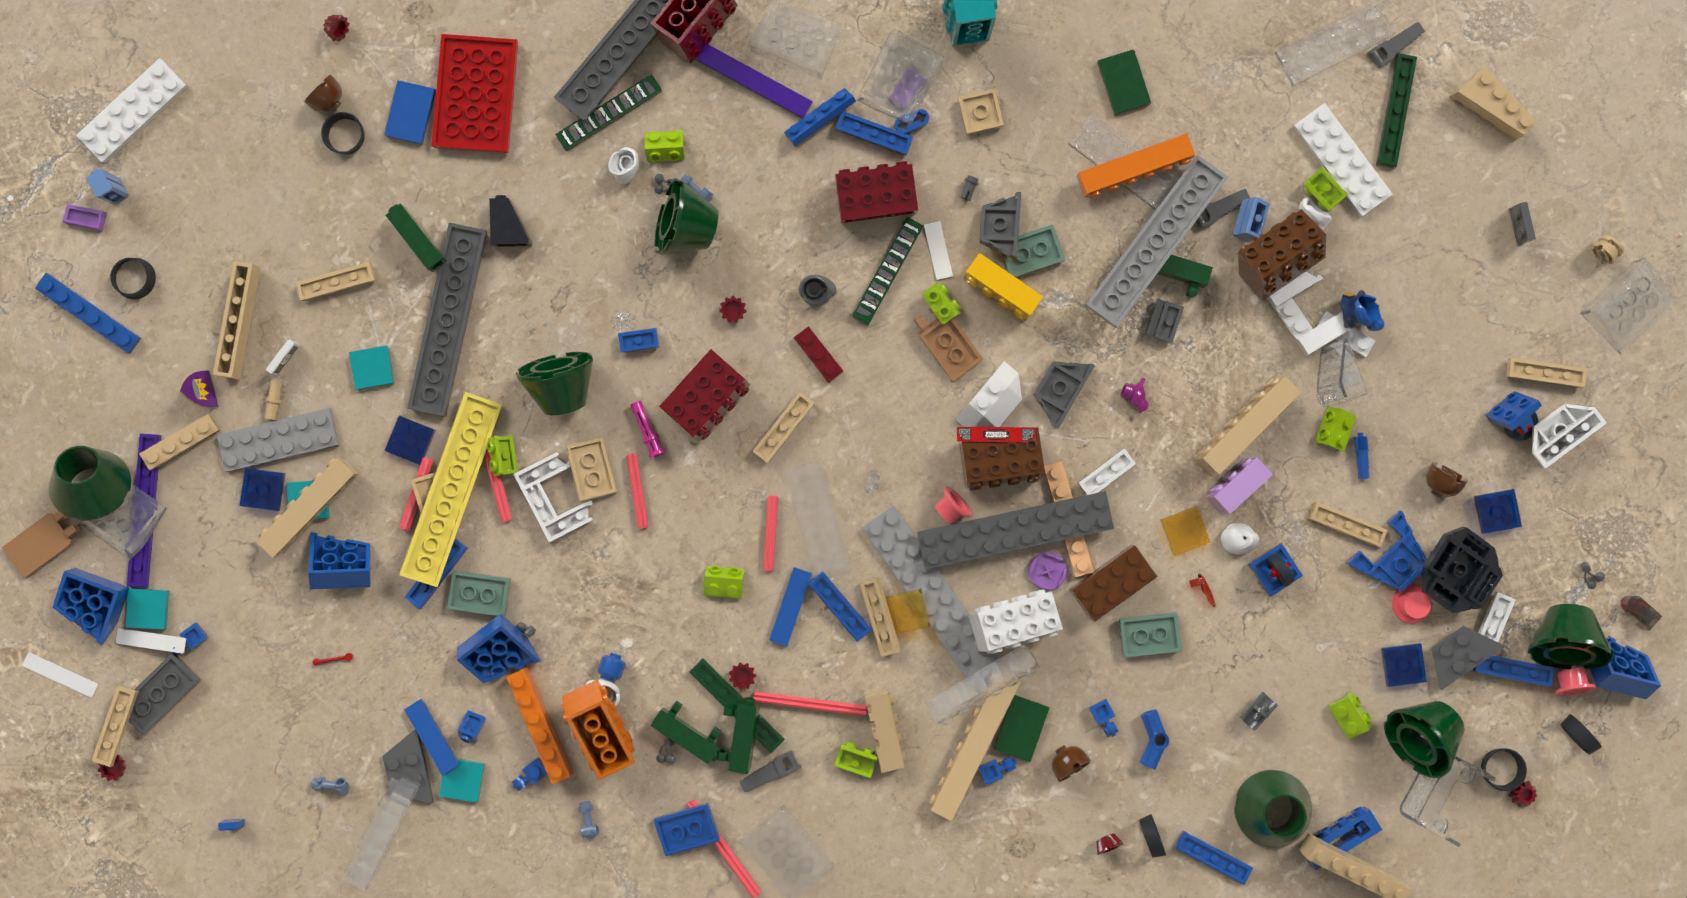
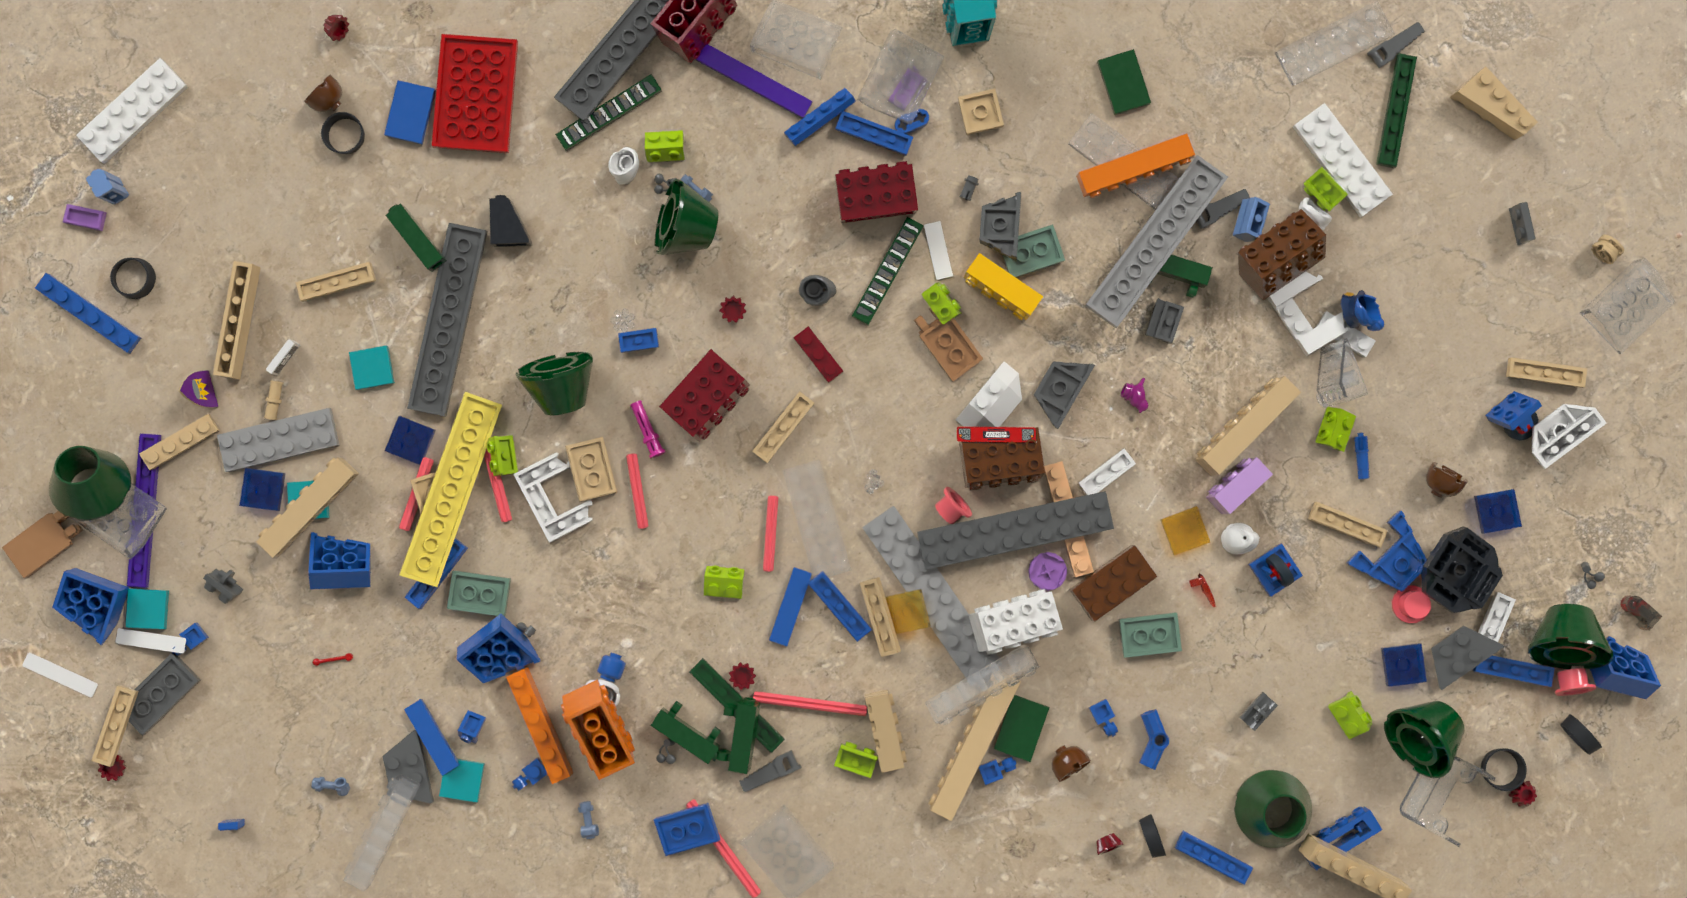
(224, 583): none -> dark grey hips

